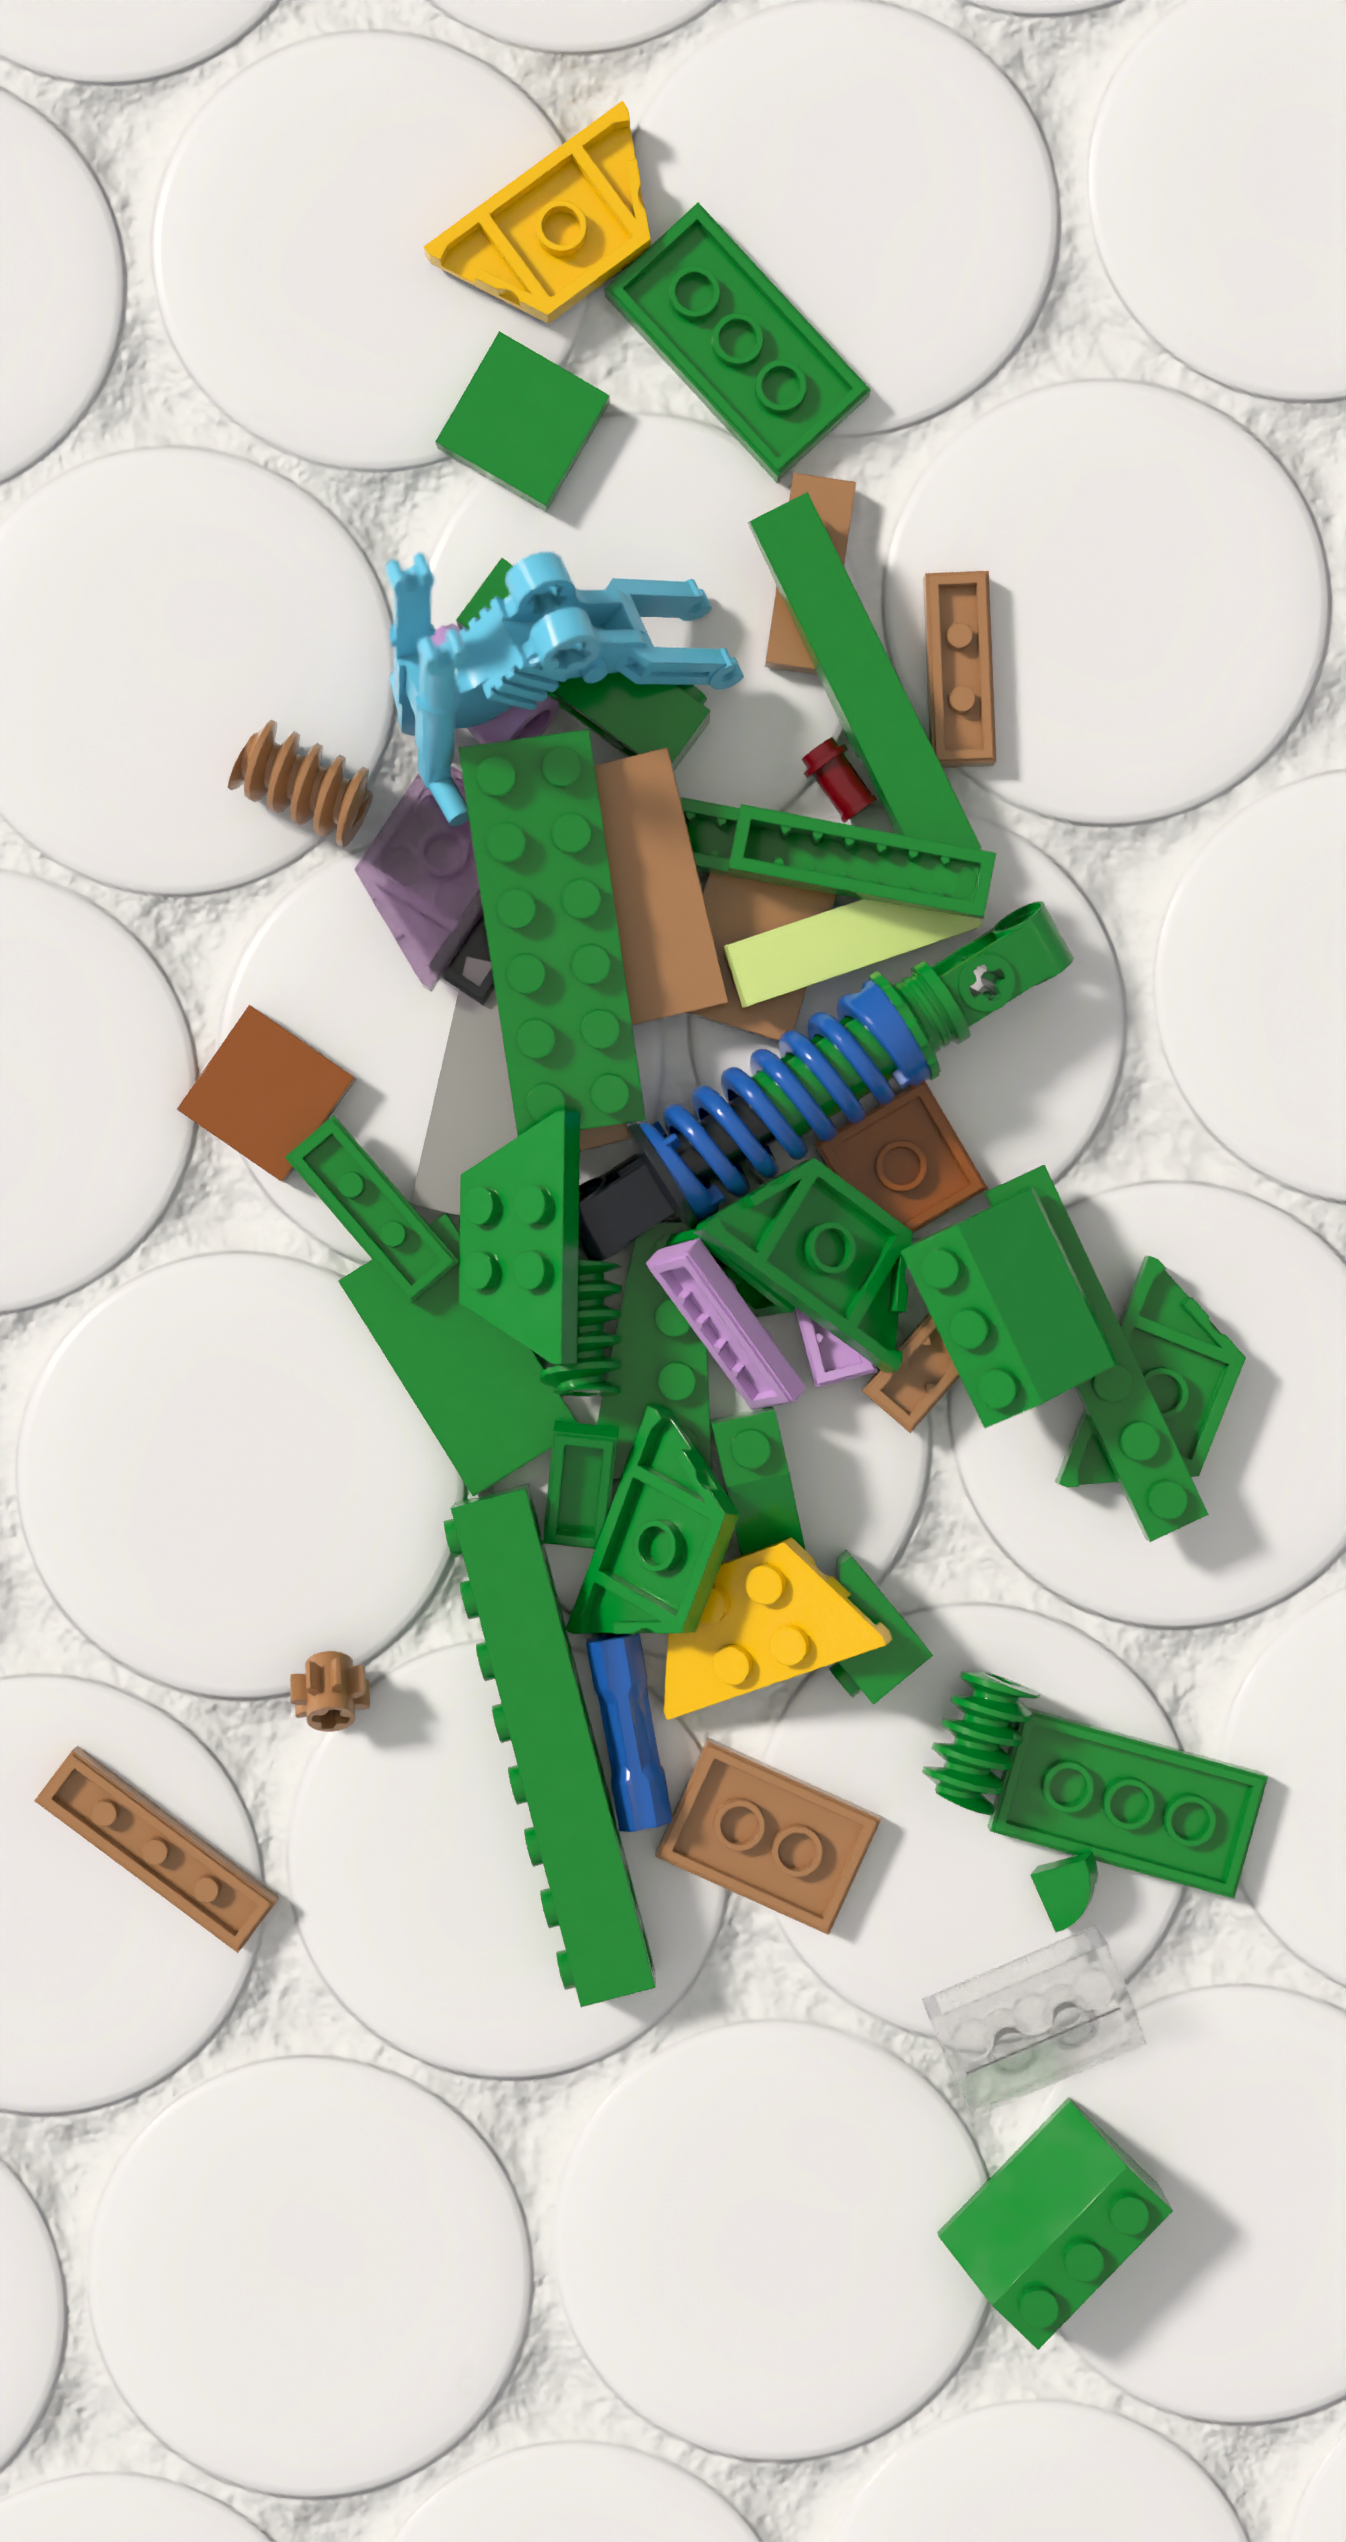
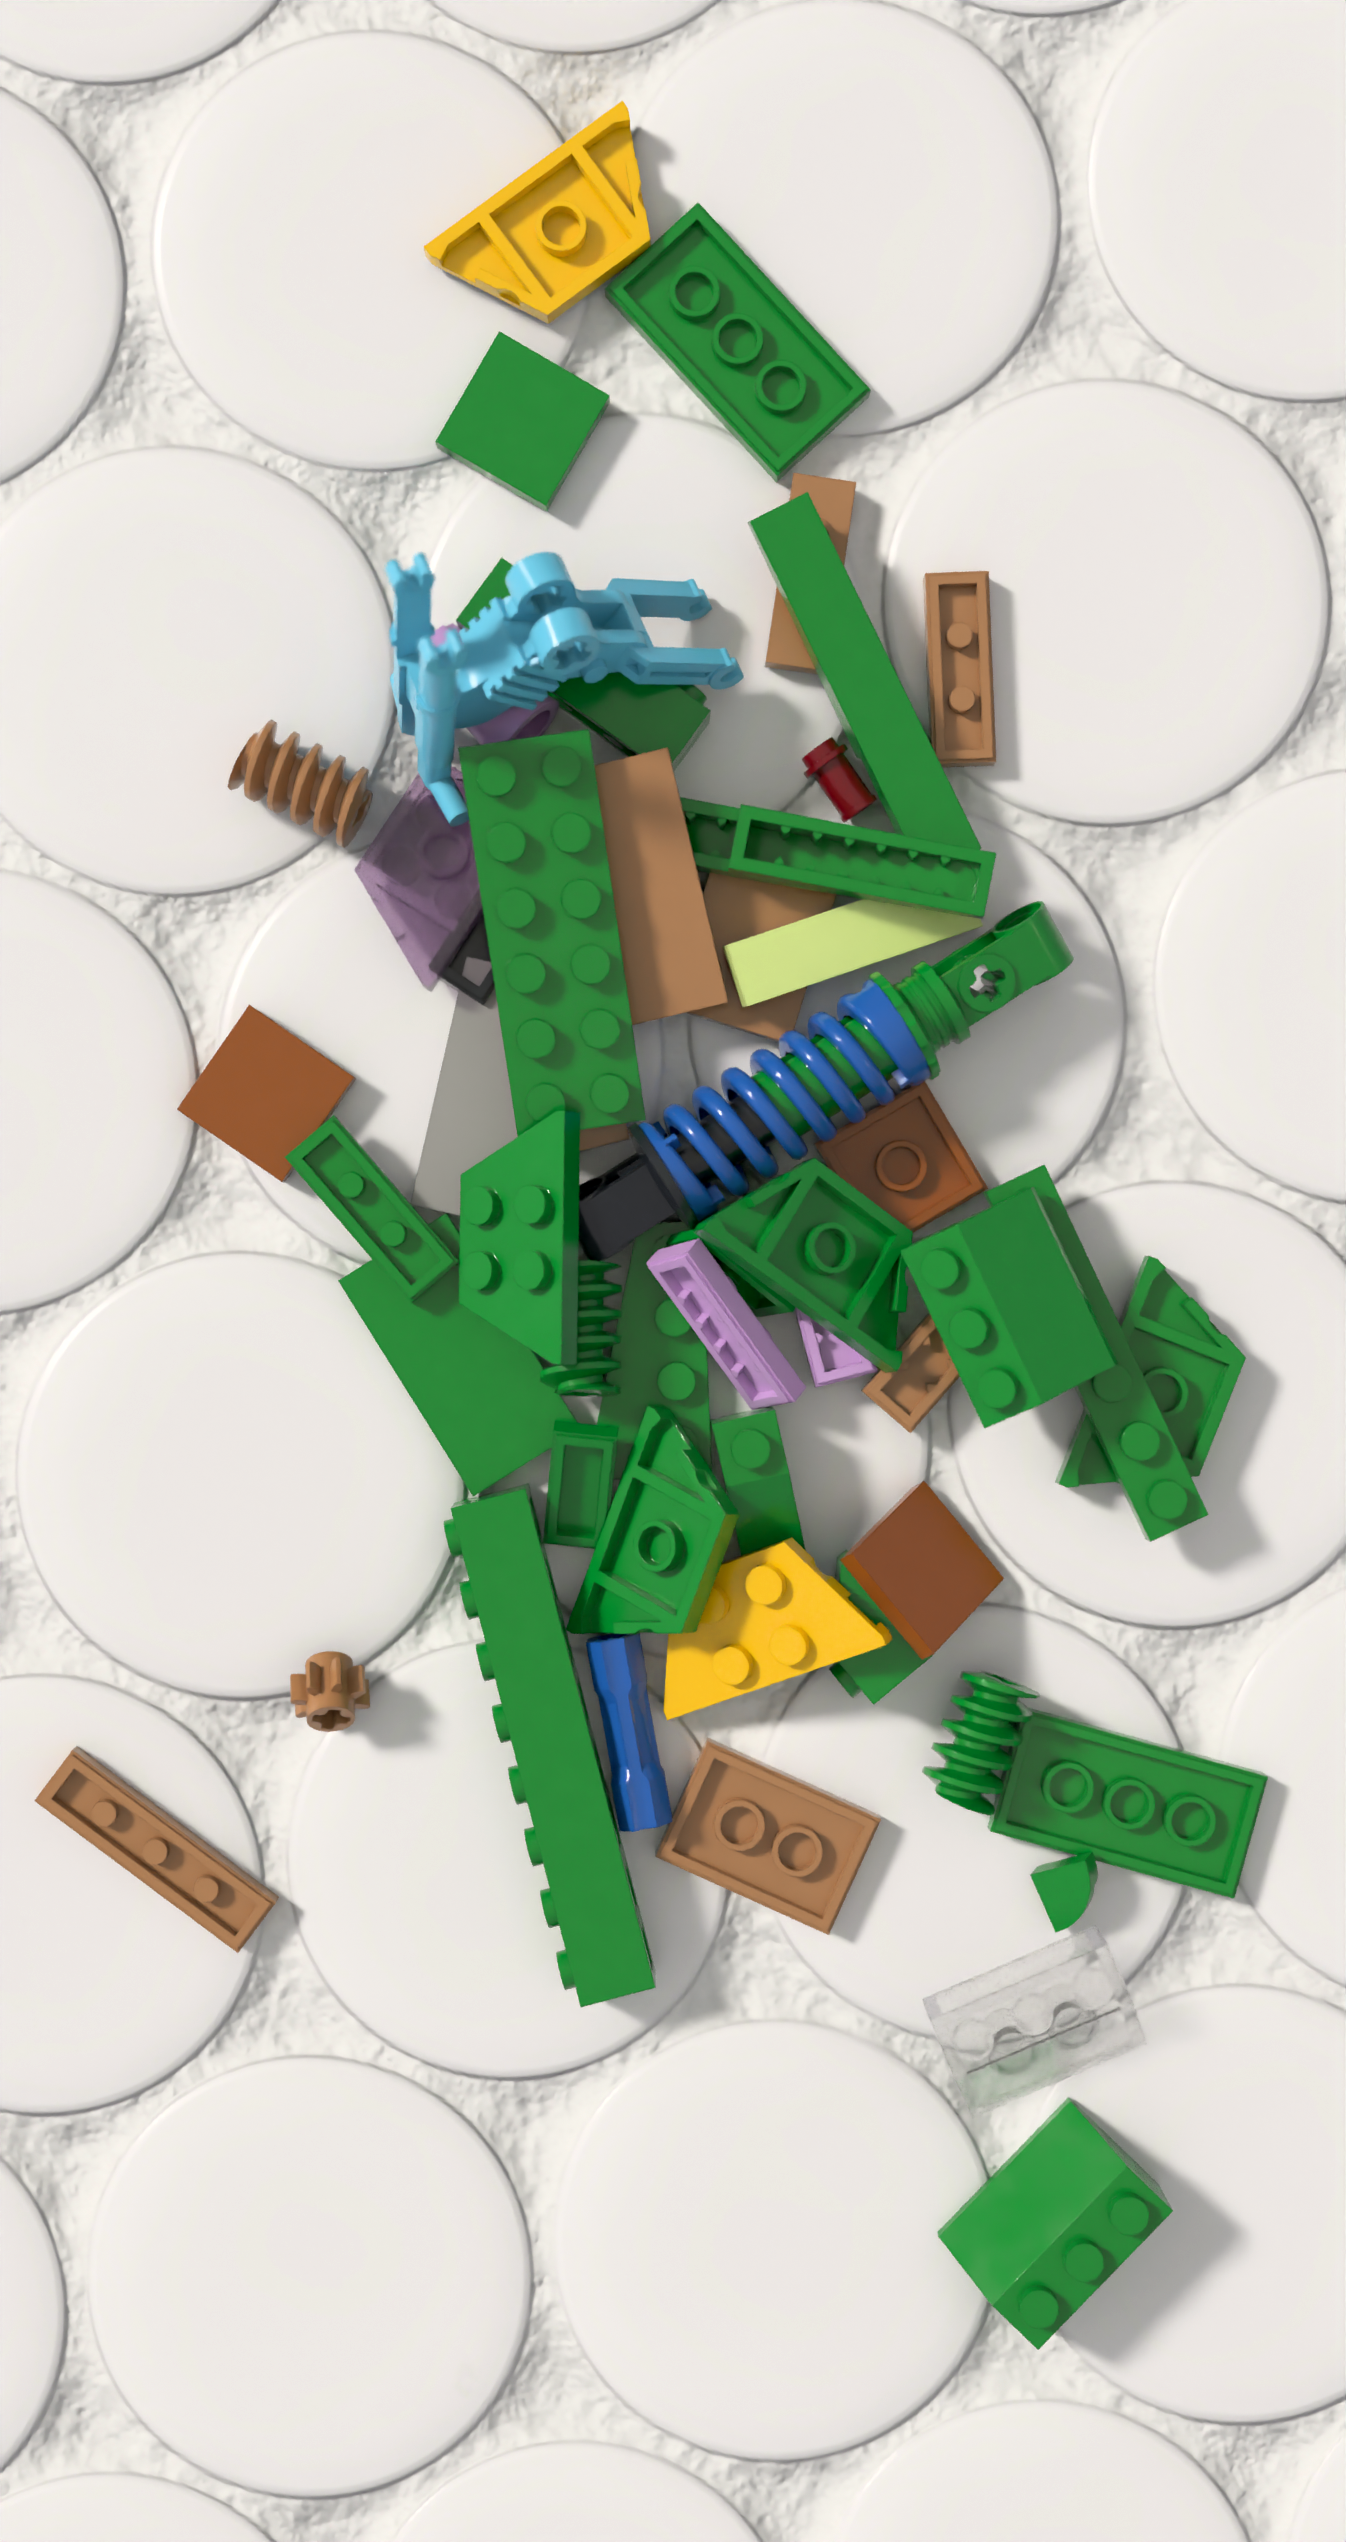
(922, 1570): none -> dark orange tile

